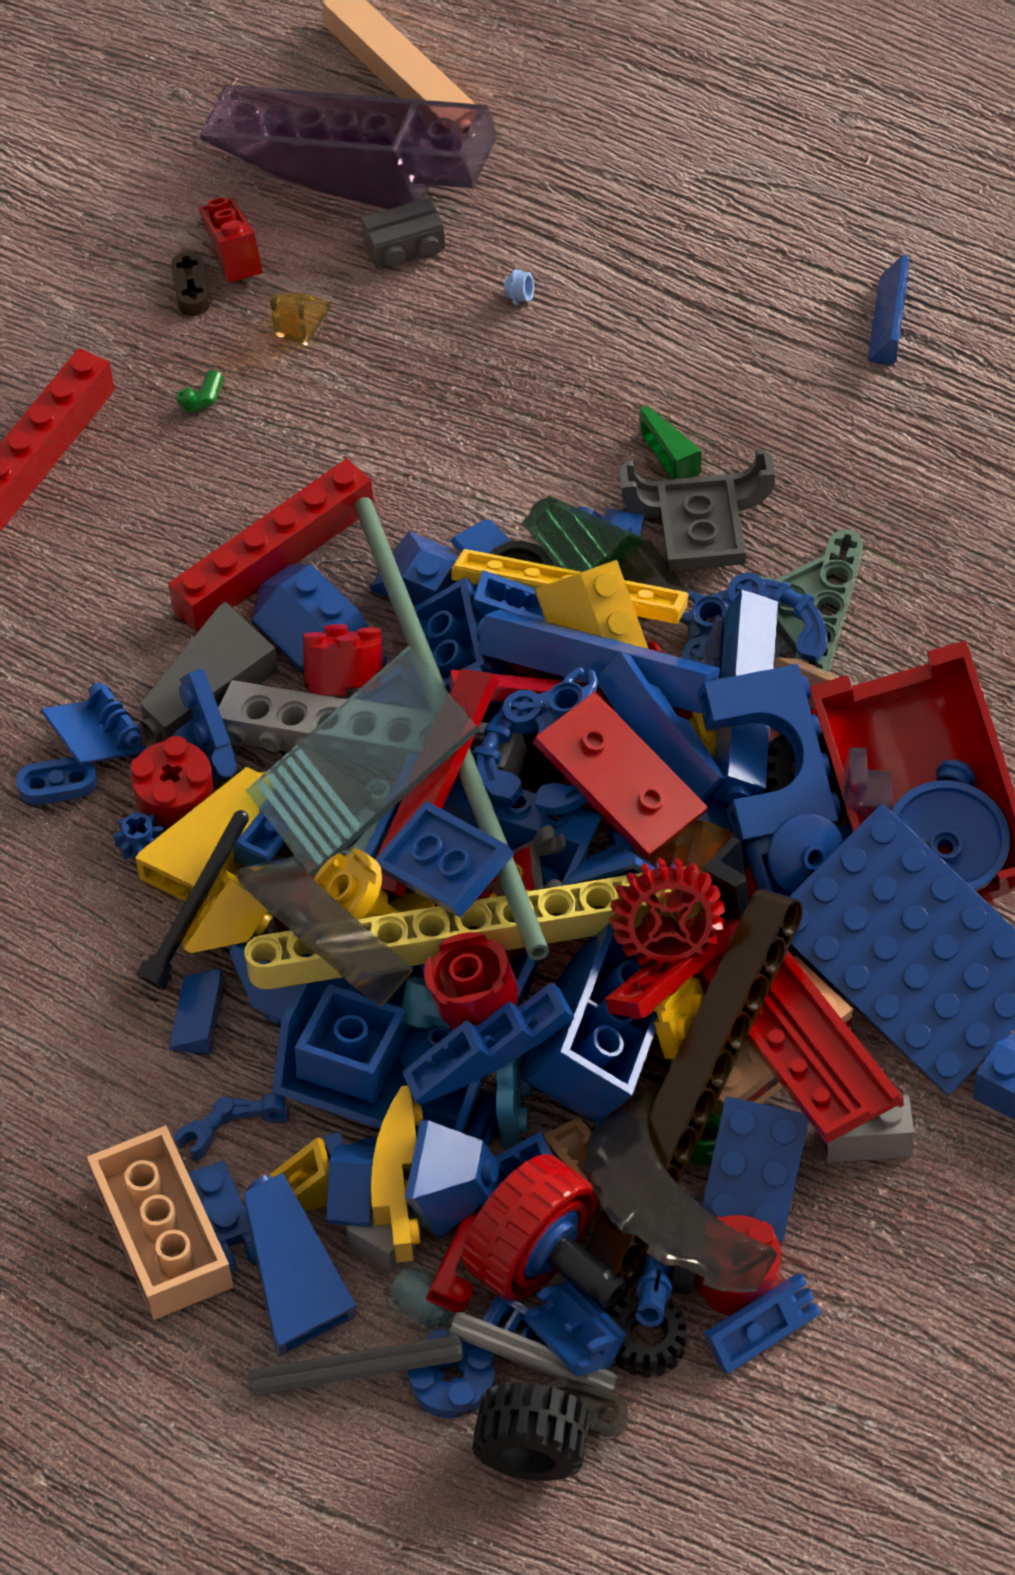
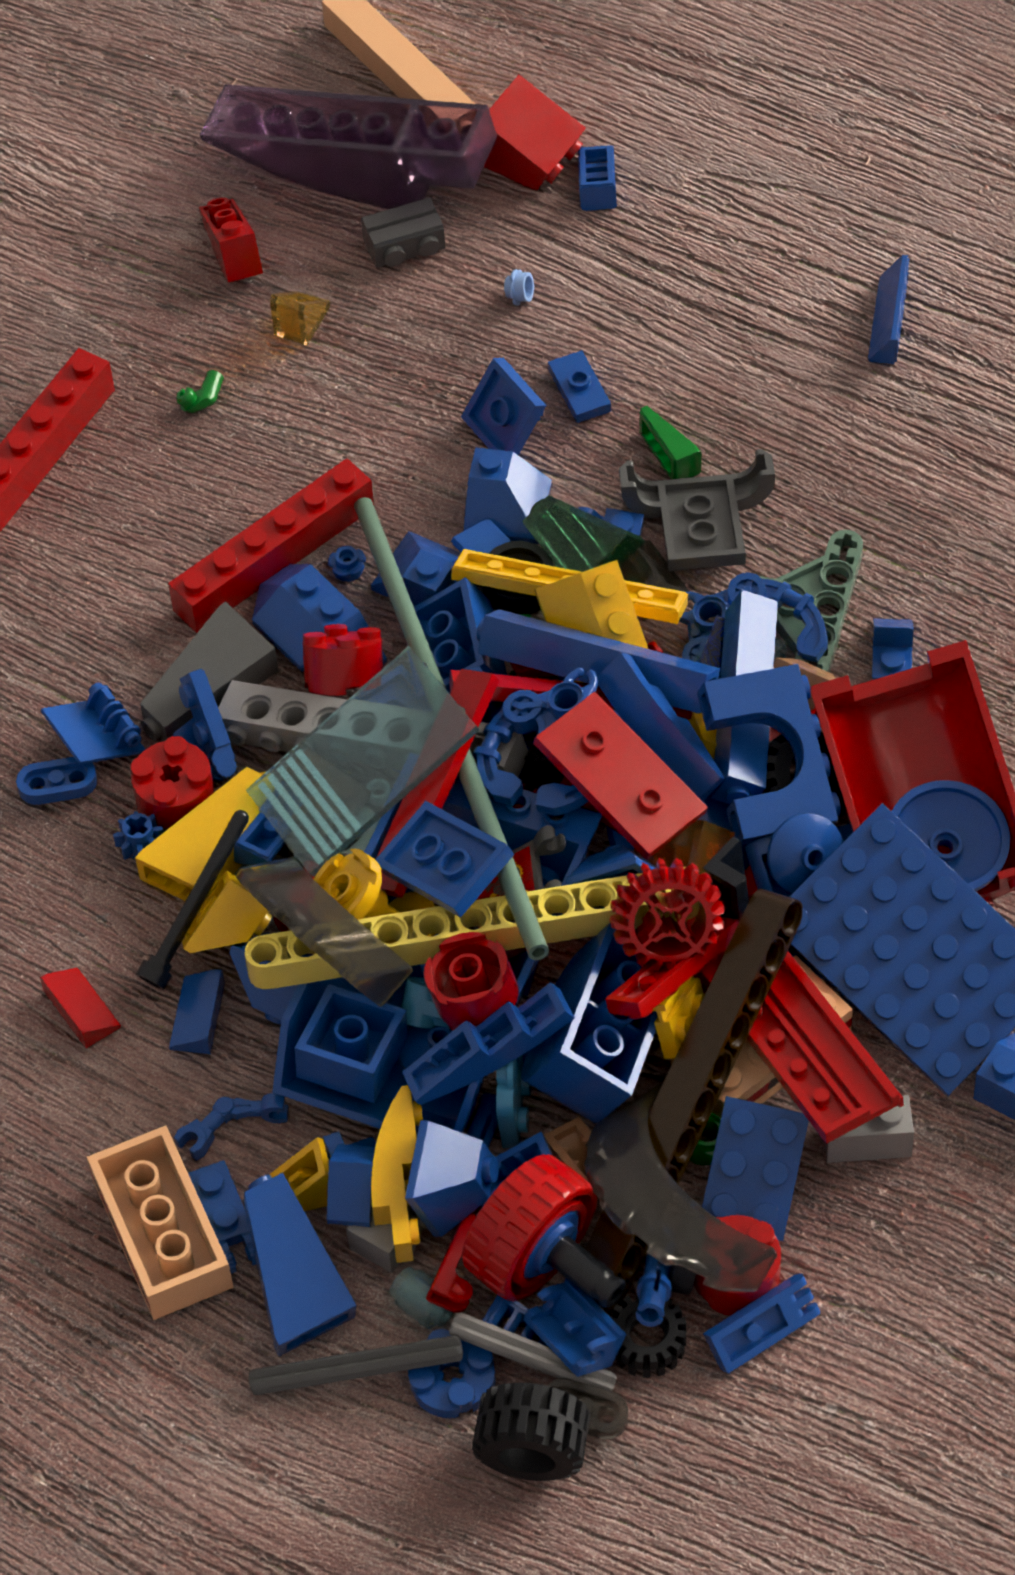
(79, 1005): none -> red slope
(196, 283): dark brown beam -> none
(348, 570): none -> blue plate
(503, 408): none -> blue tile
(503, 491): none -> blue slope
(507, 595): blue slope -> none
(531, 135): none -> red slope
(579, 386): none -> blue plate
(597, 180): none -> blue slope
(865, 788): slope -> none
(891, 646): none -> blue slope
(955, 771): blue plate -> none

